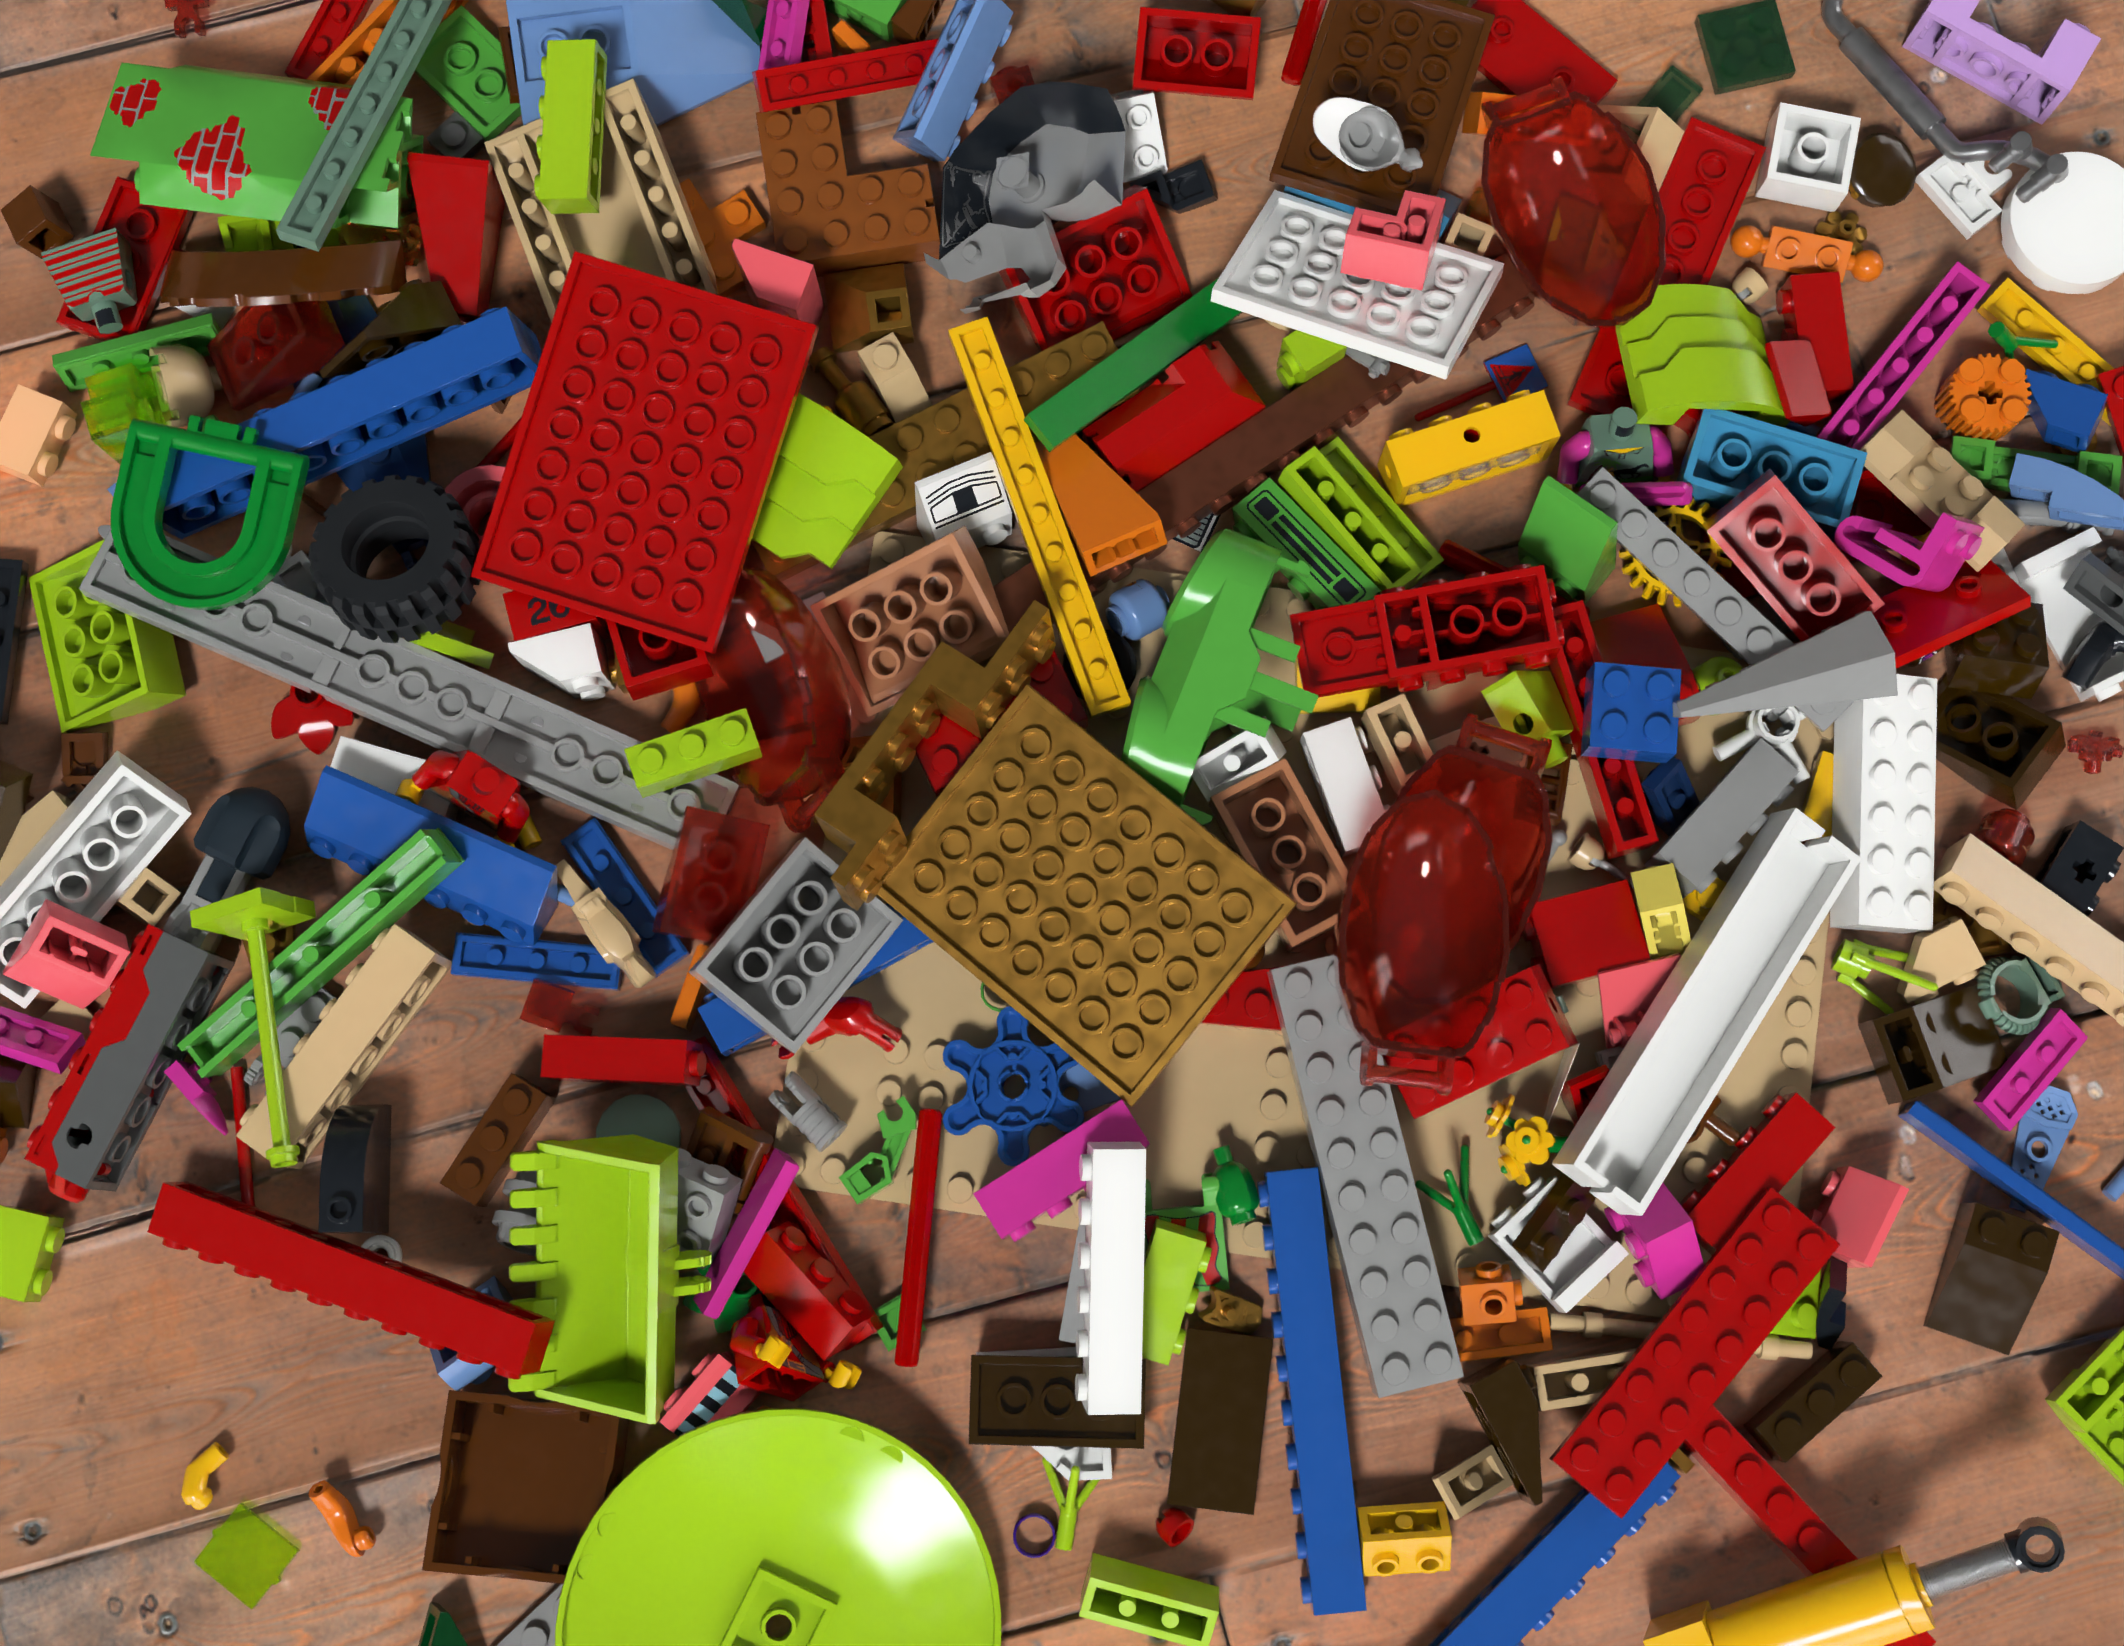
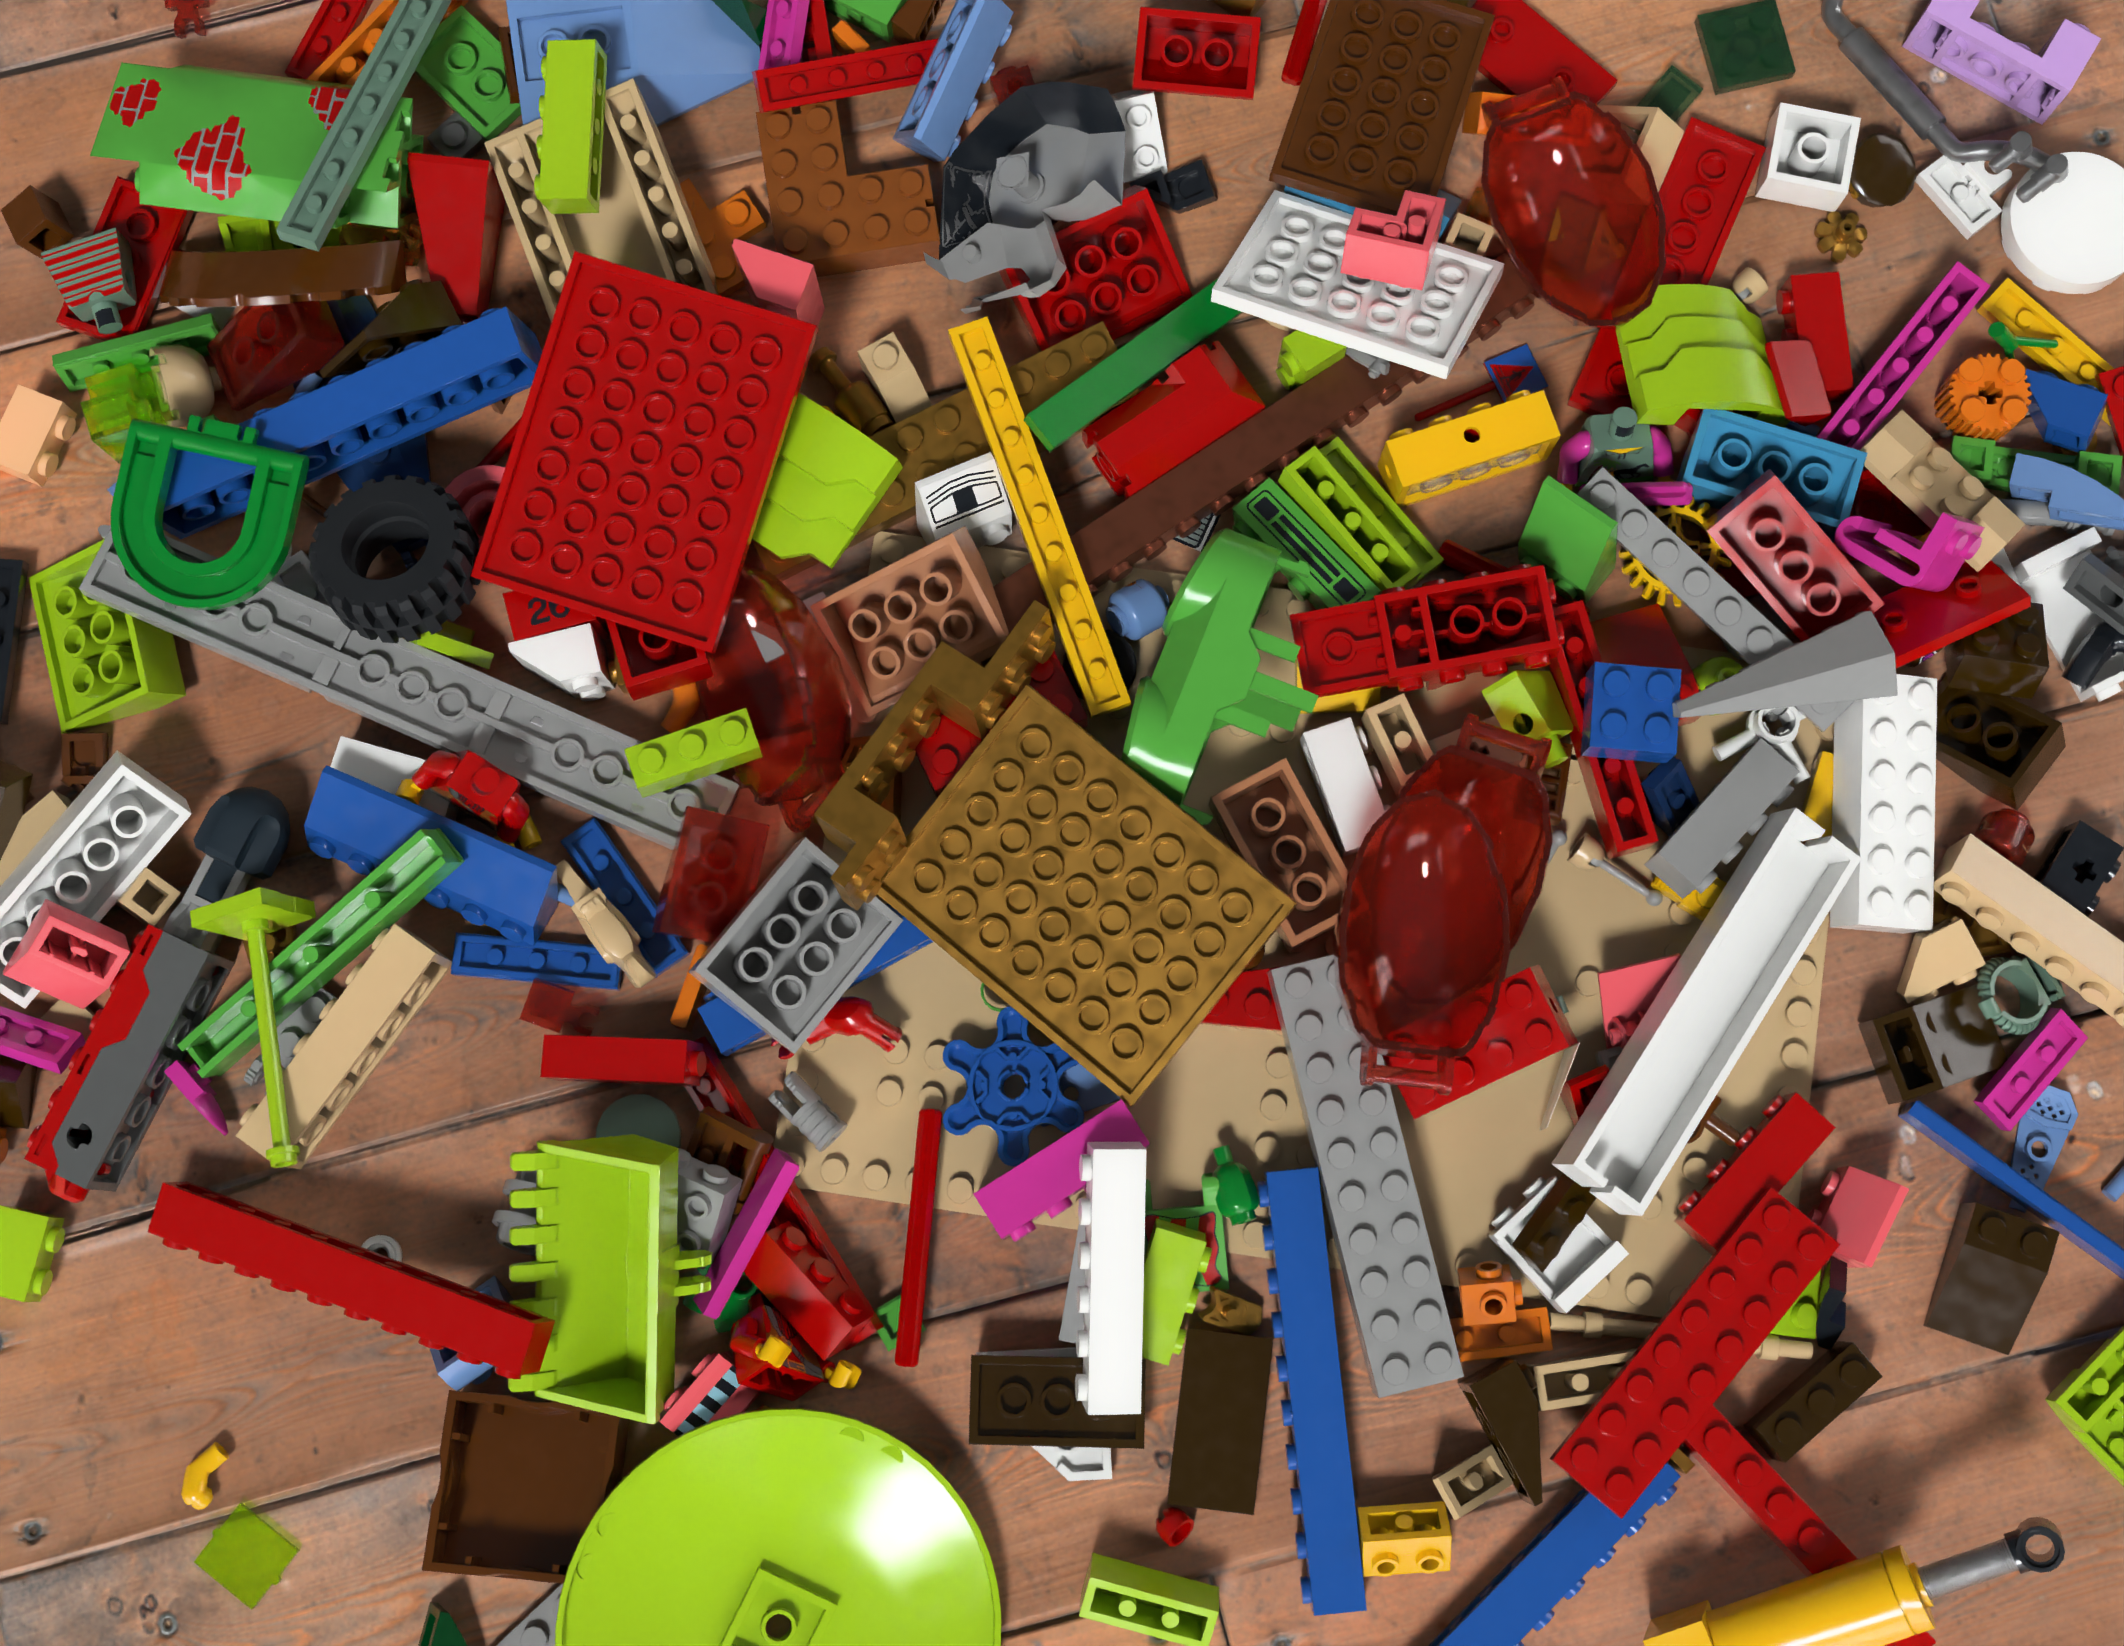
(243, 1149): red axle -> none
(310, 719): red plate -> none
(342, 1519): orange arm -> none
(356, 1171): black brick -> none
(501, 1131): reddish brown brick -> none
(868, 306): pearl gold slope -> none
(896, 1138): bright green piece -> none
(1029, 1554): dark purple axle -> none
(1068, 1506): lime plant -> none
(1099, 507): orange slope -> none
(1236, 760): white slope -> none
(1362, 135): light grey hair -> none
(1460, 1197): green plant -> none
(1525, 1144): yellow plant -> none
(1586, 934): red brick -> none
(1661, 910): light yellow brick -> none
(1661, 1243): dark pink brick -> none
(1806, 252): orange plate -> none
(1857, 960): lime plant -> none
(2094, 749): clear red plant -> none

